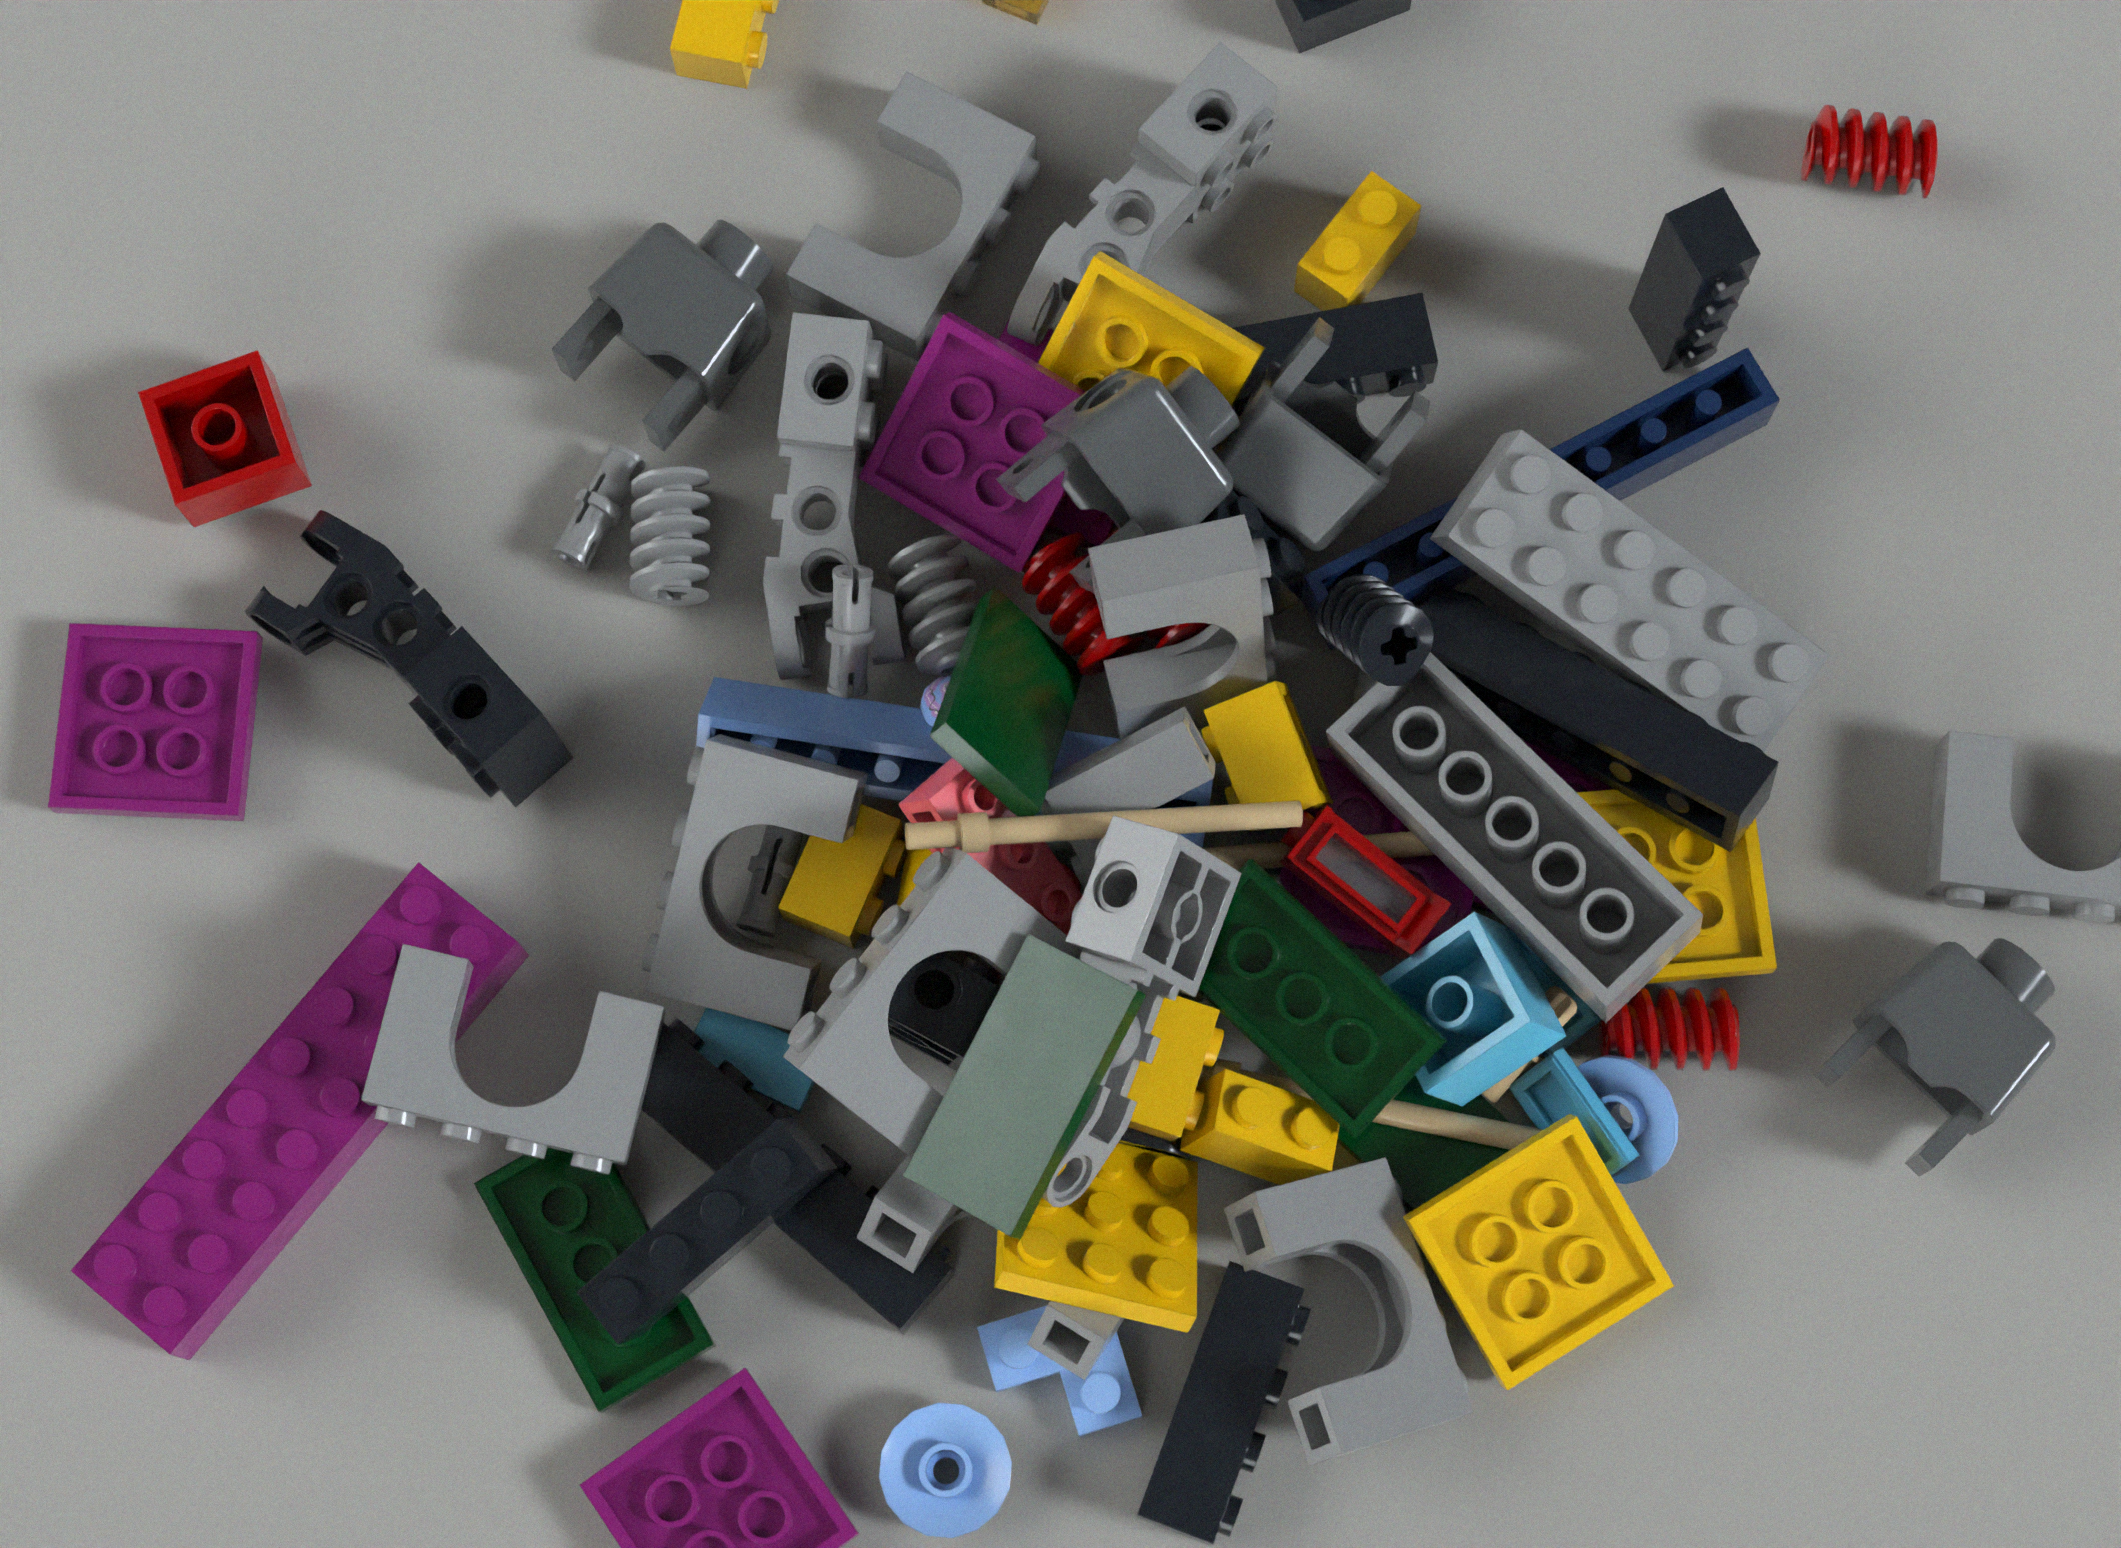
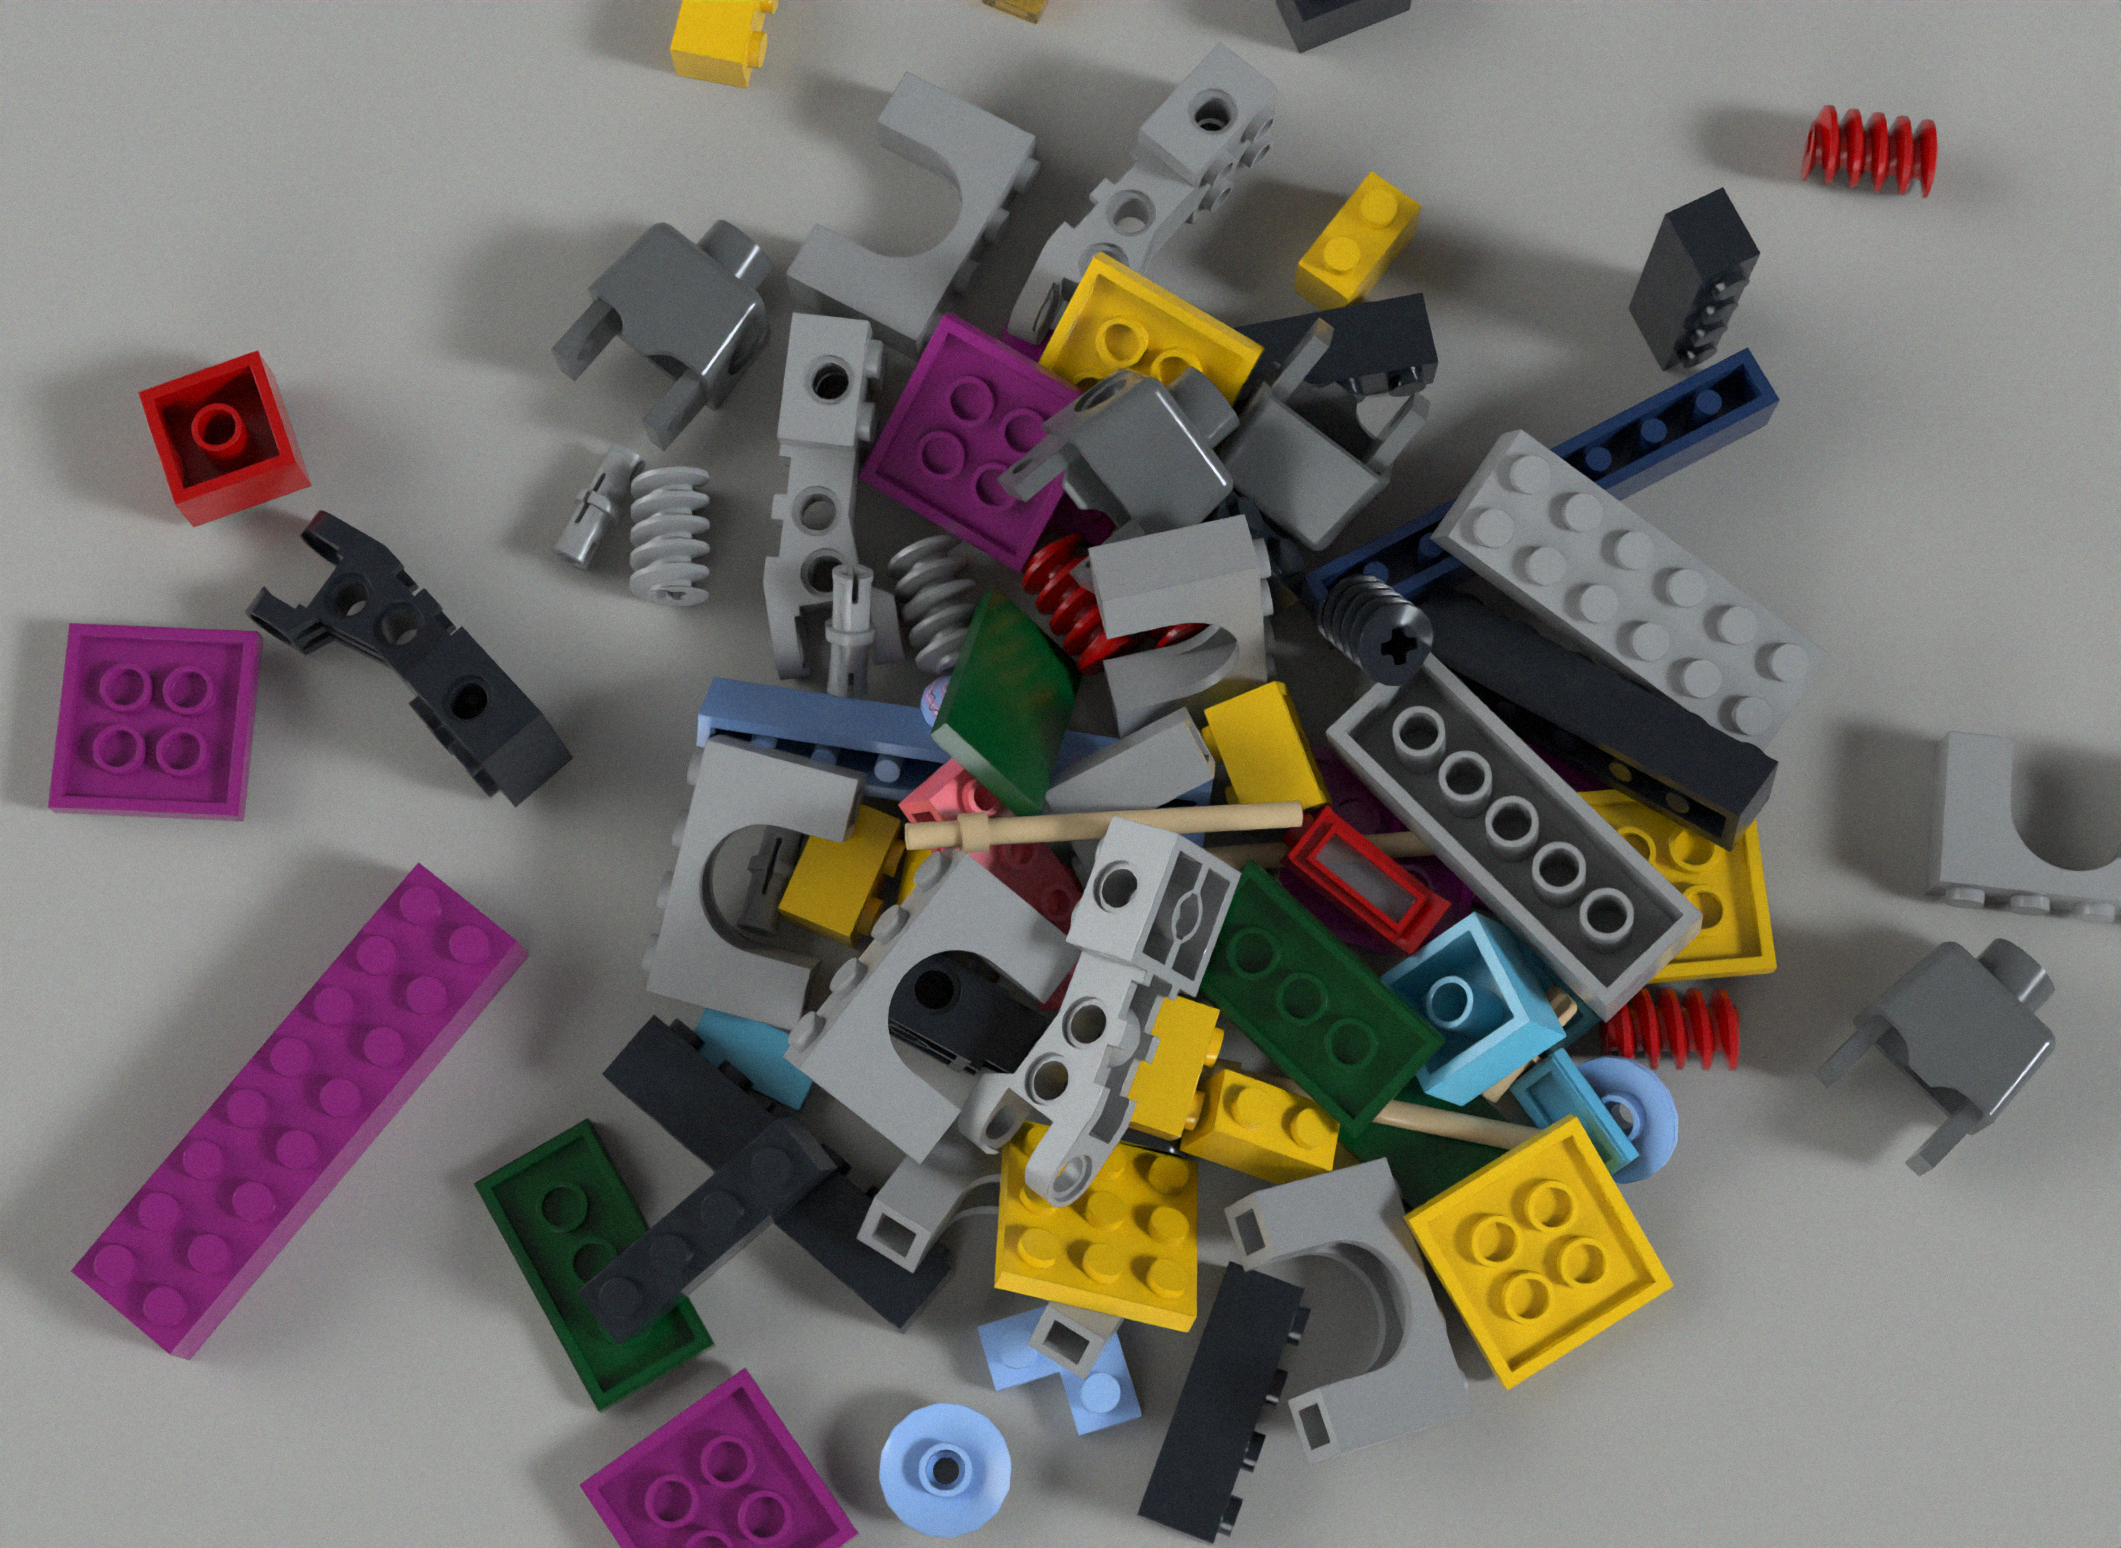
(419, 1075): light grey arch -> none
(1024, 1086): tile -> none

